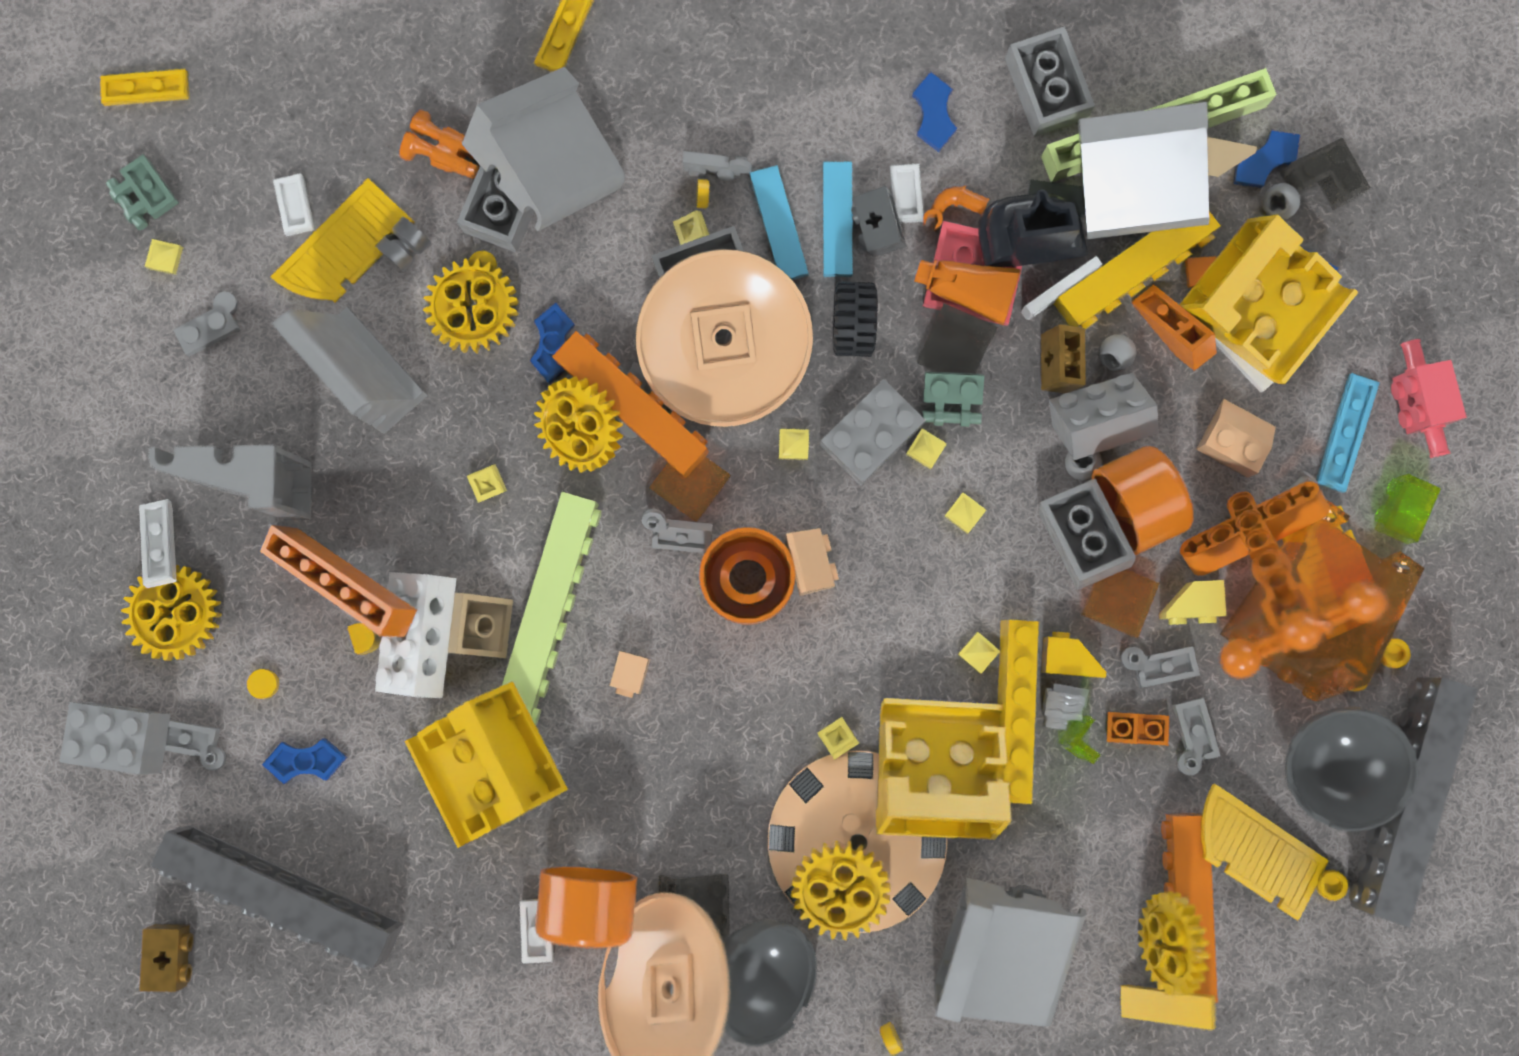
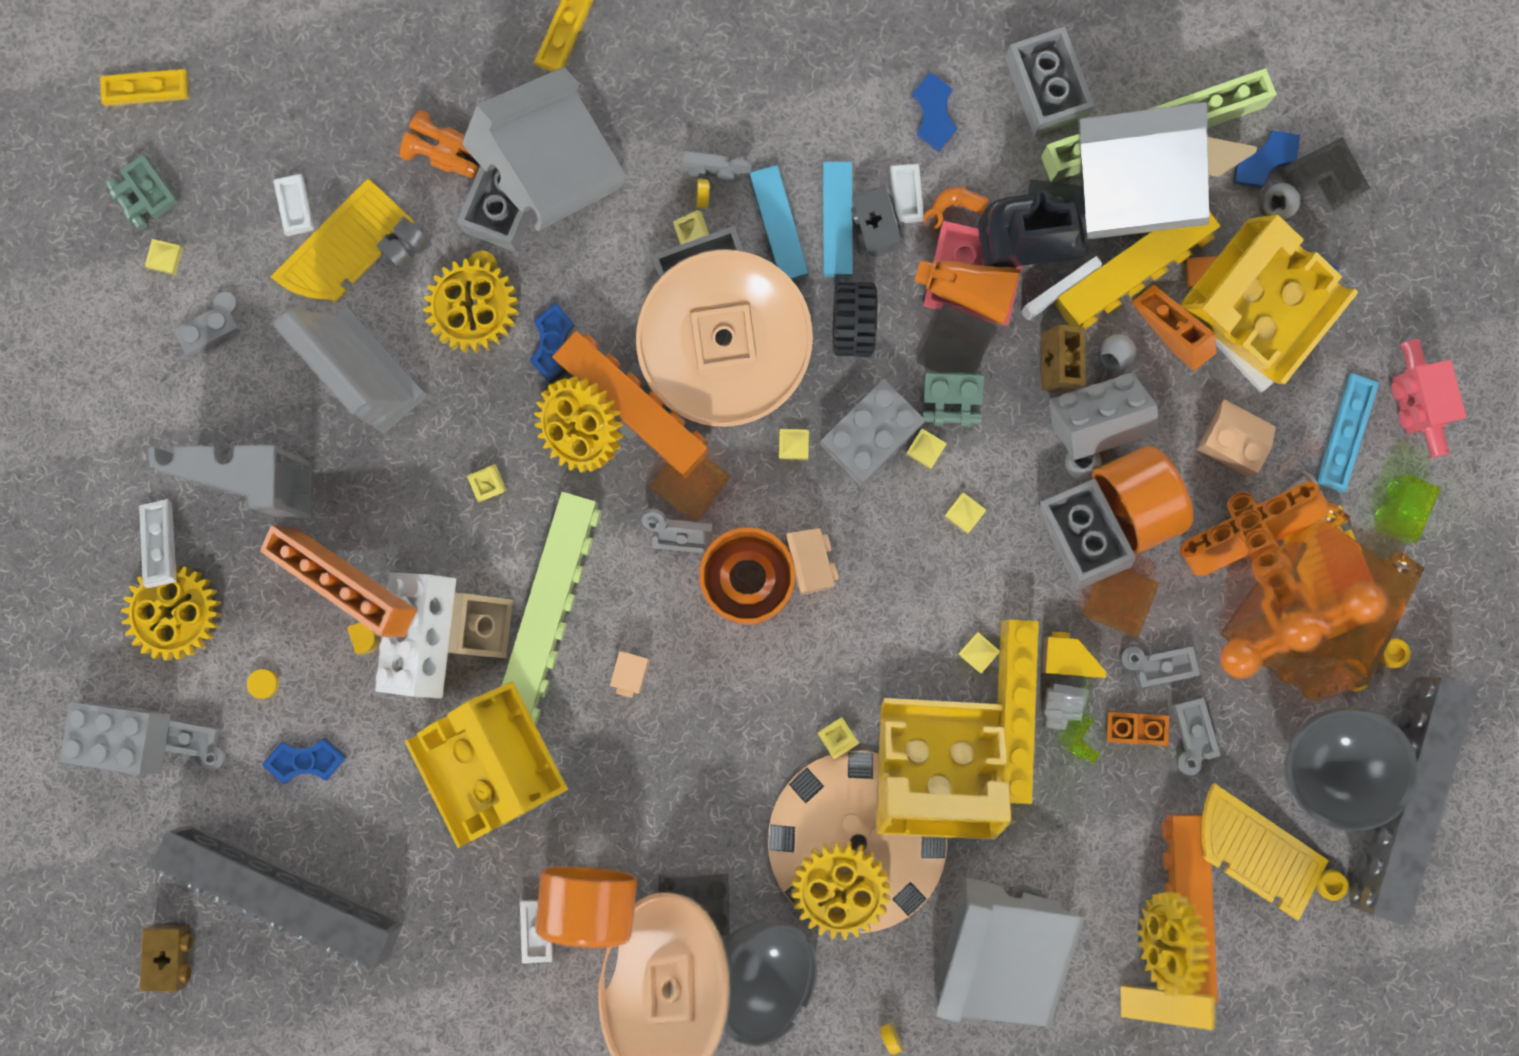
(1196, 600): light yellow slope -> none

